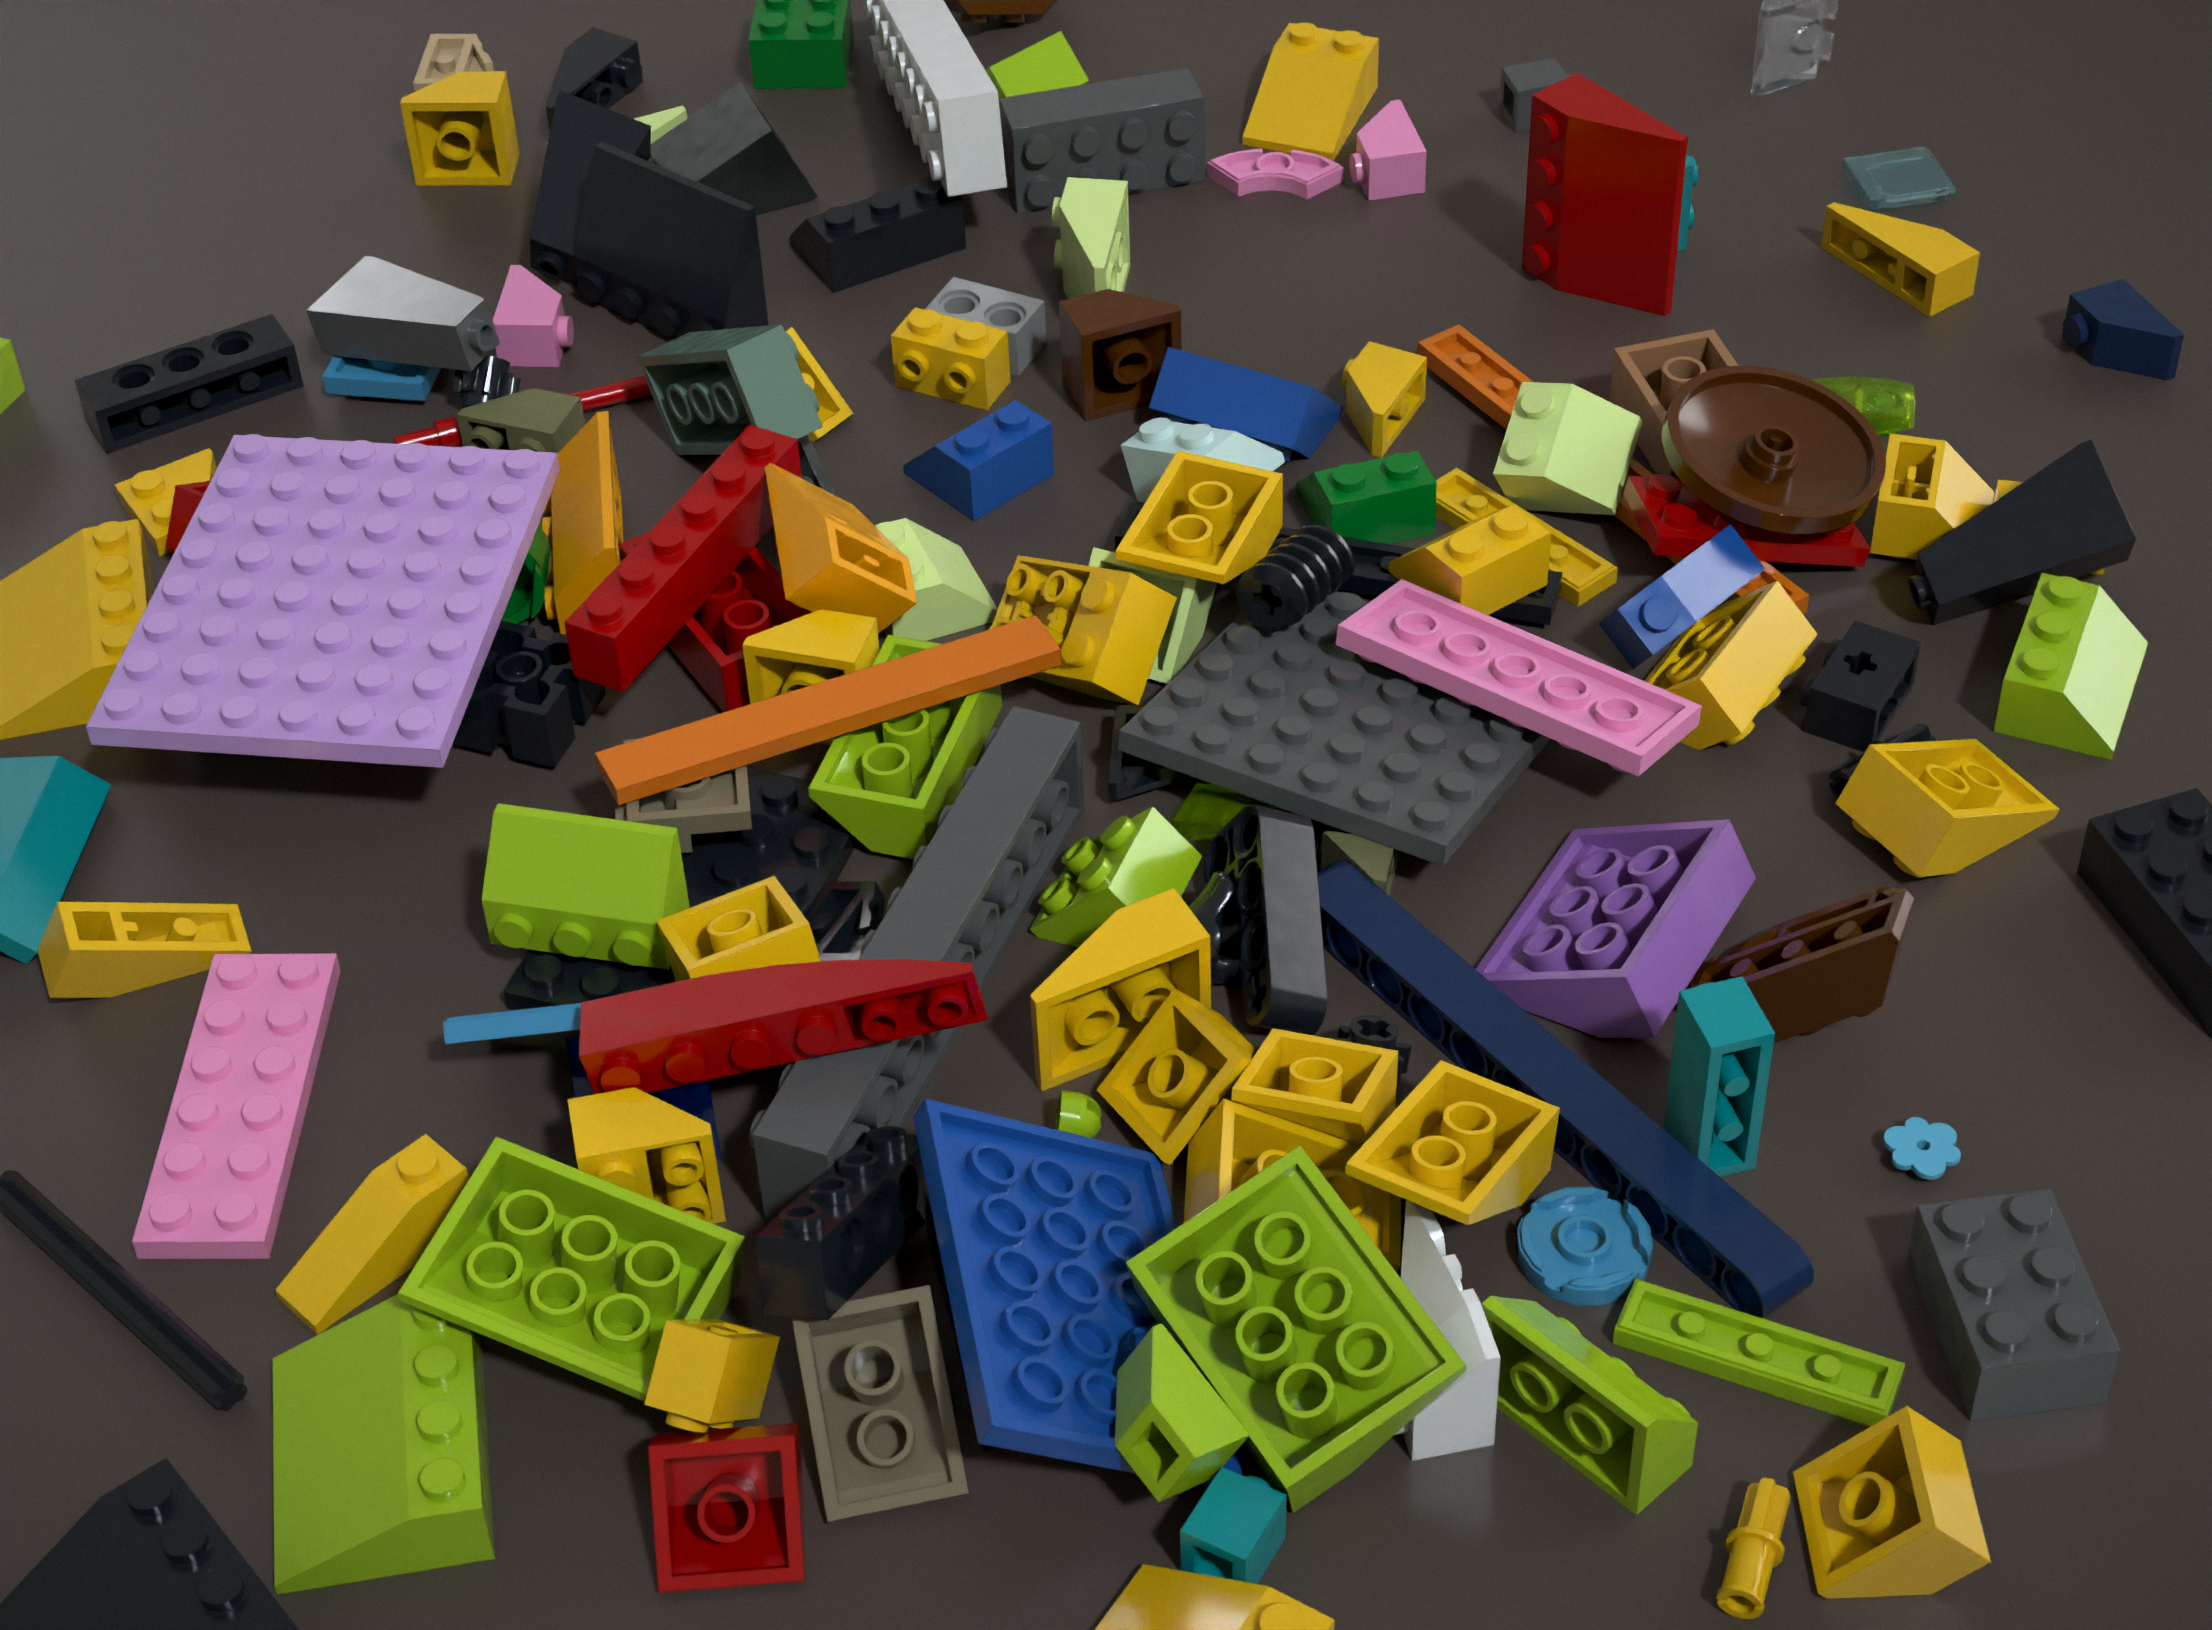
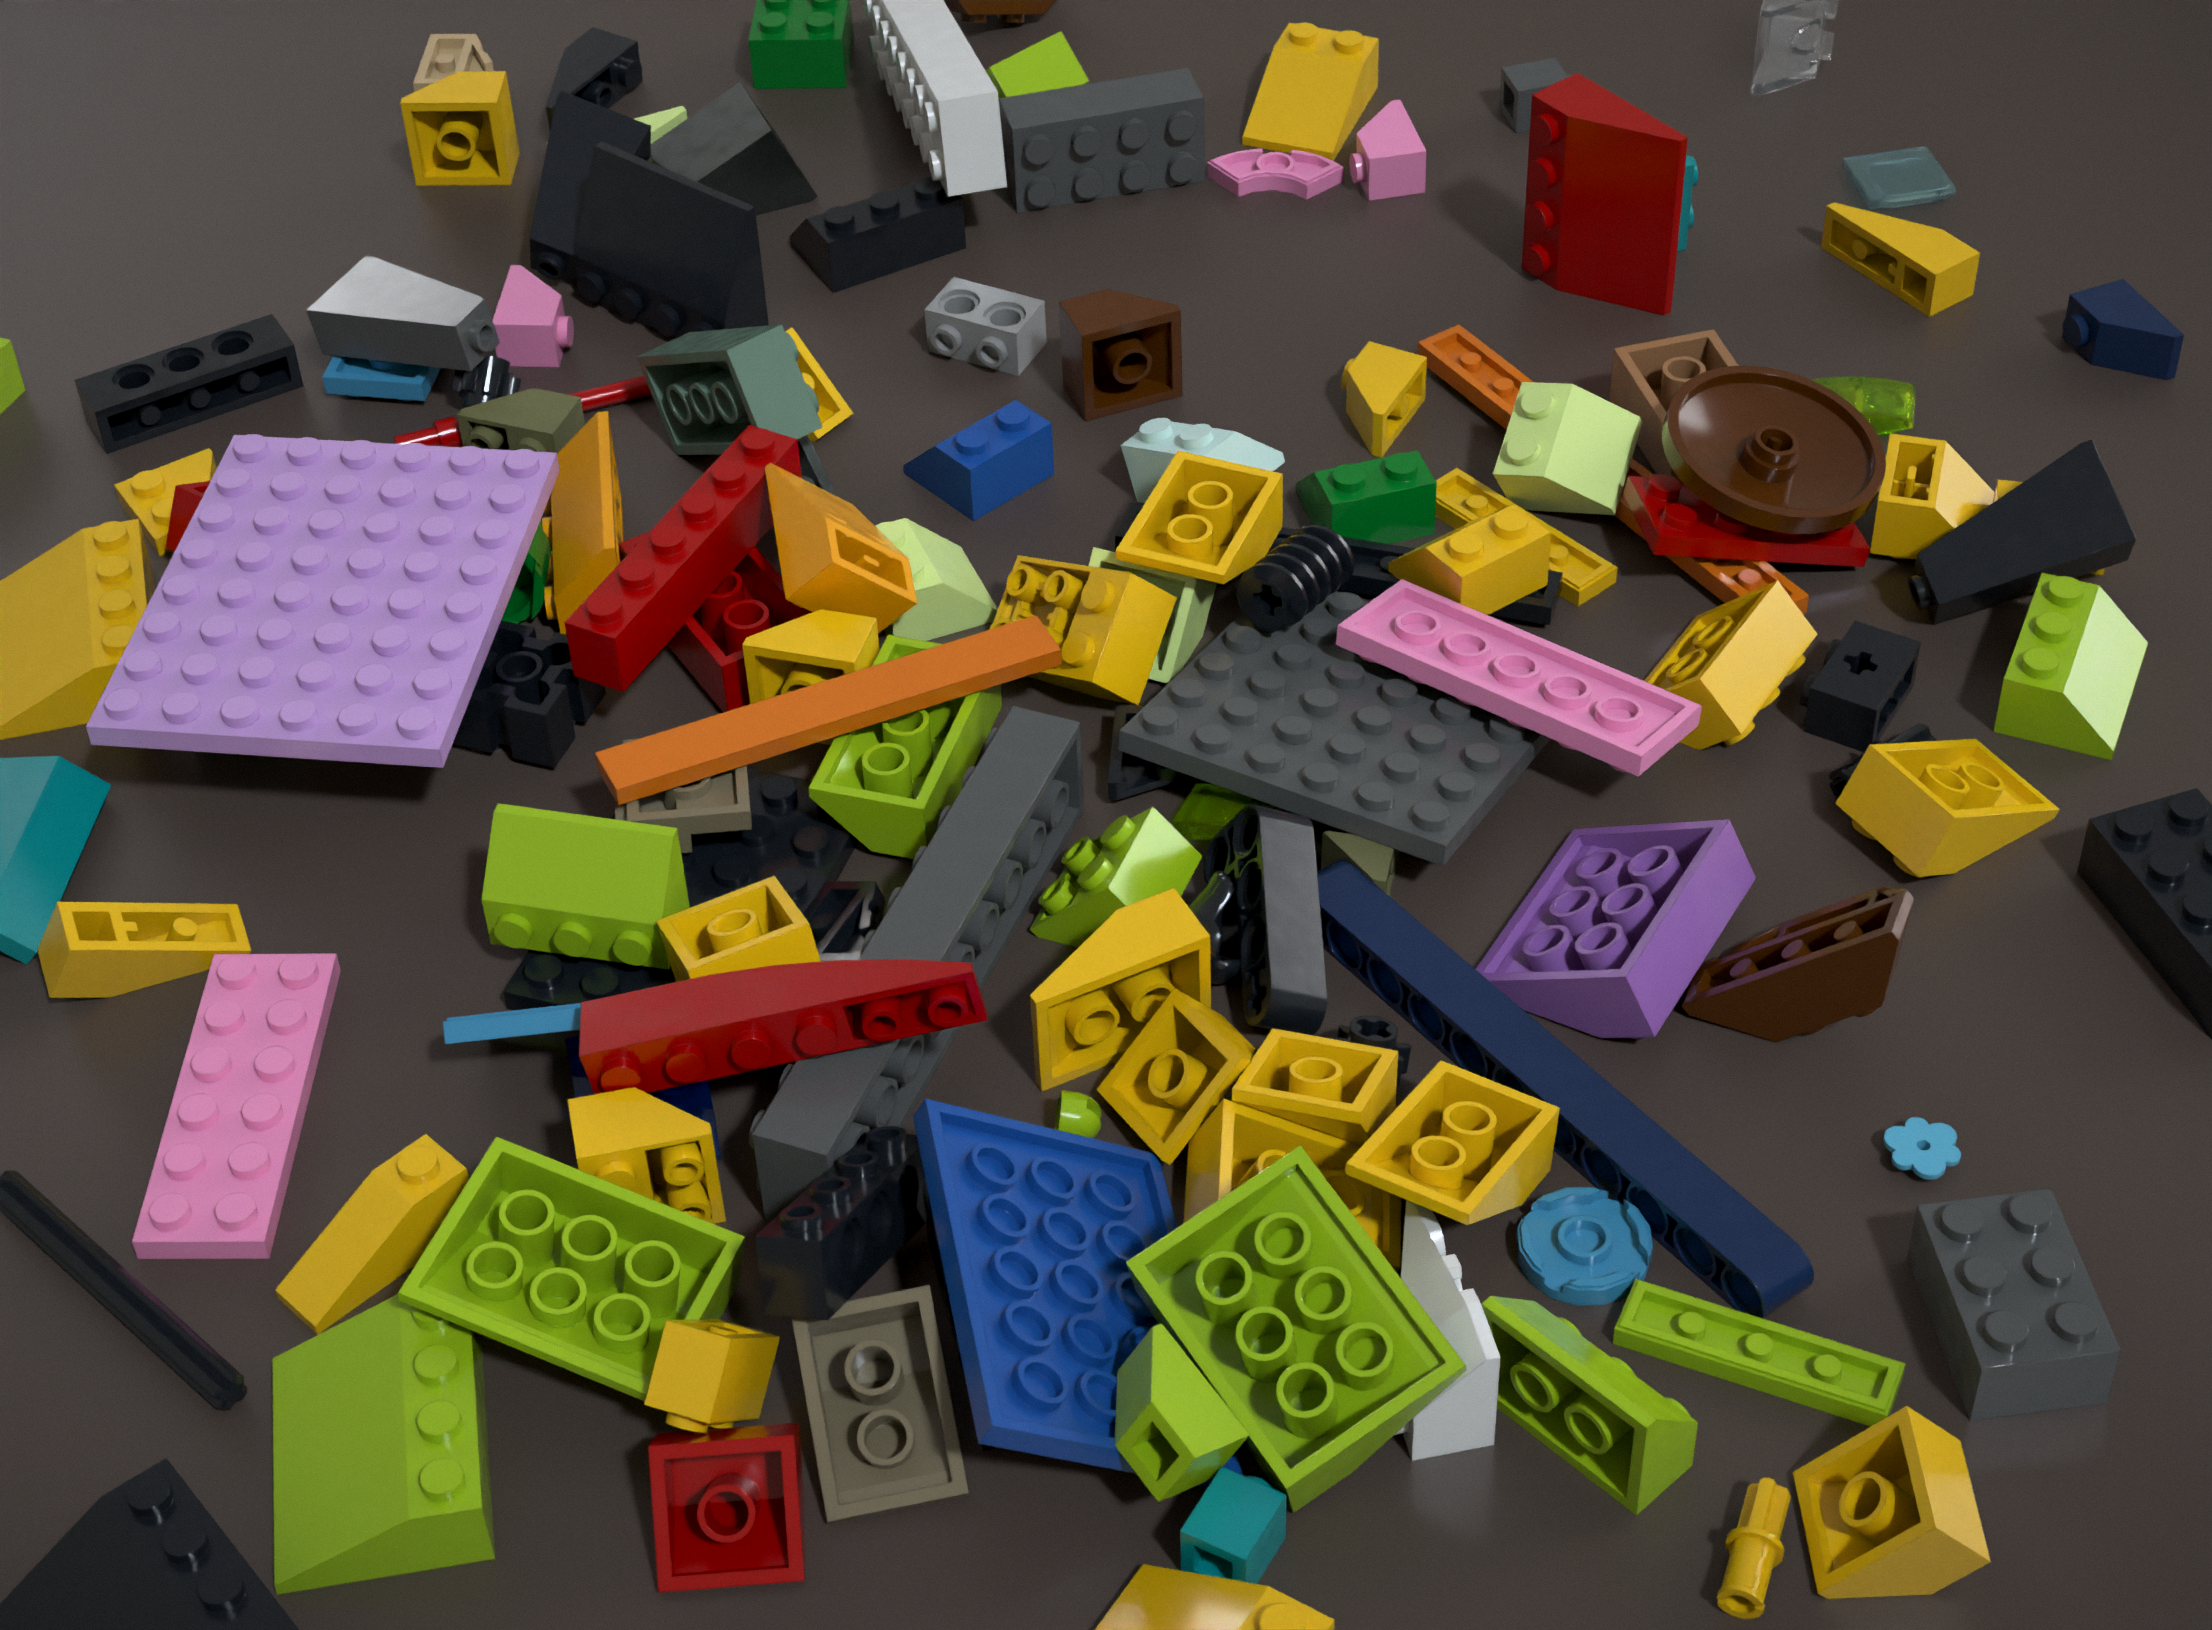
(951, 358): yellow brick -> none
(1093, 235): yellowish green slope -> none
(1245, 401): blue slope -> none
(1681, 596): blue slope -> none
(1719, 1075): teal brick -> none

